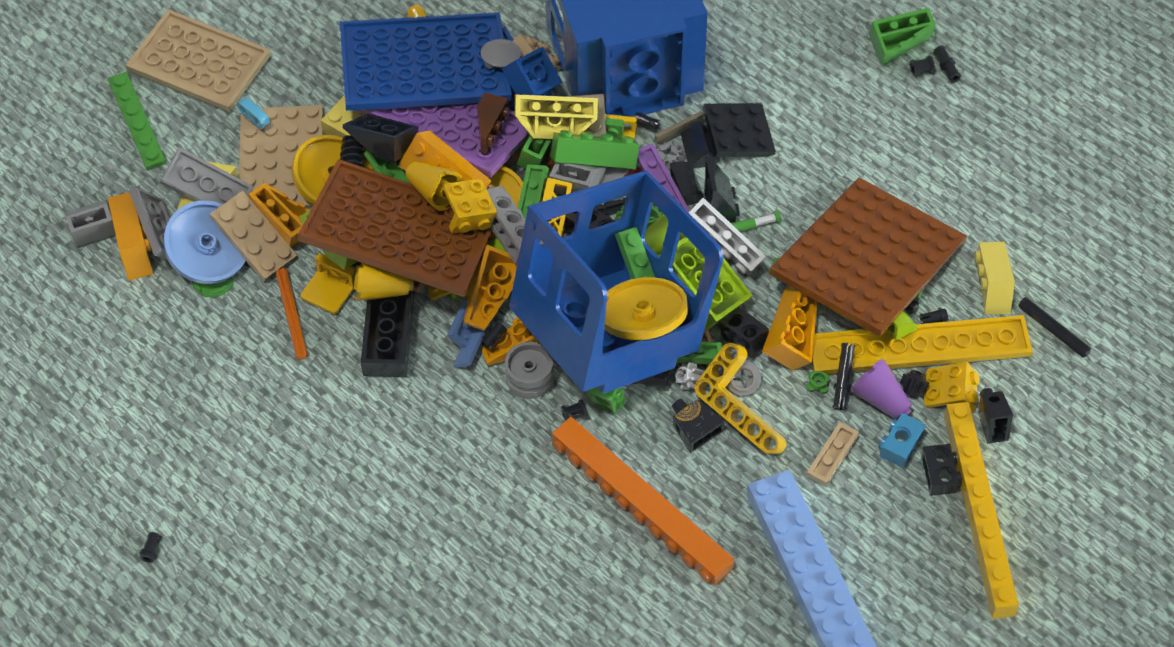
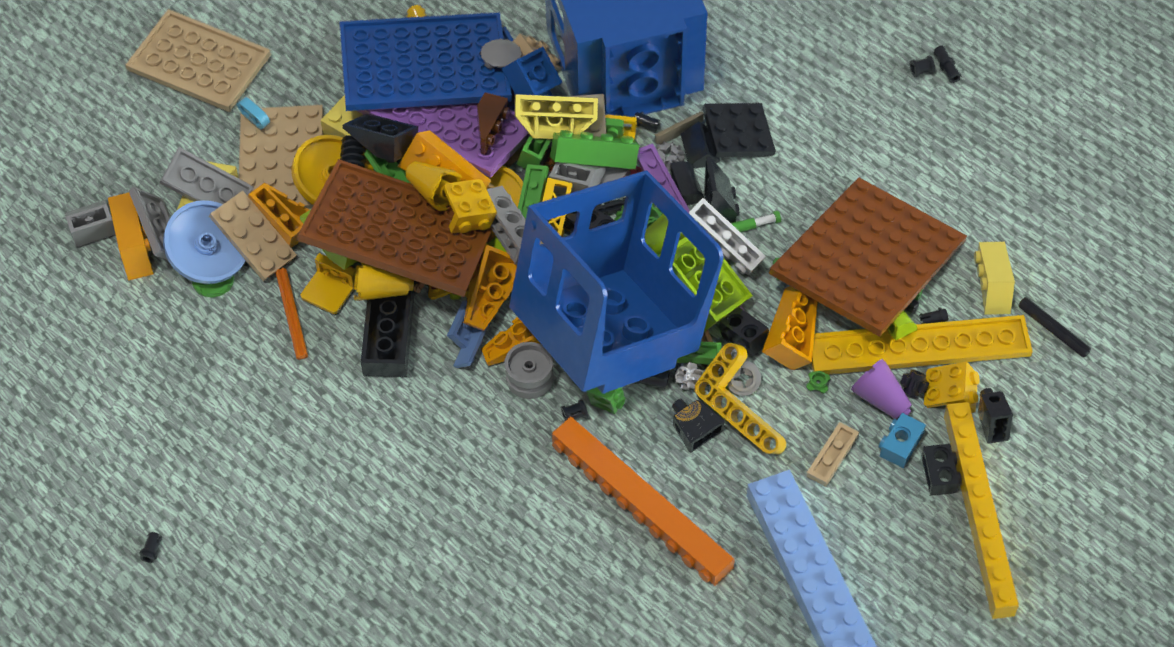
(136, 121): bright green plate -> none
(489, 341): black pin -> none
(634, 254): bright green plate -> none
(644, 308): yellow dish -> none
(843, 378): black pin -> none
(900, 33): bright green wedge -> none

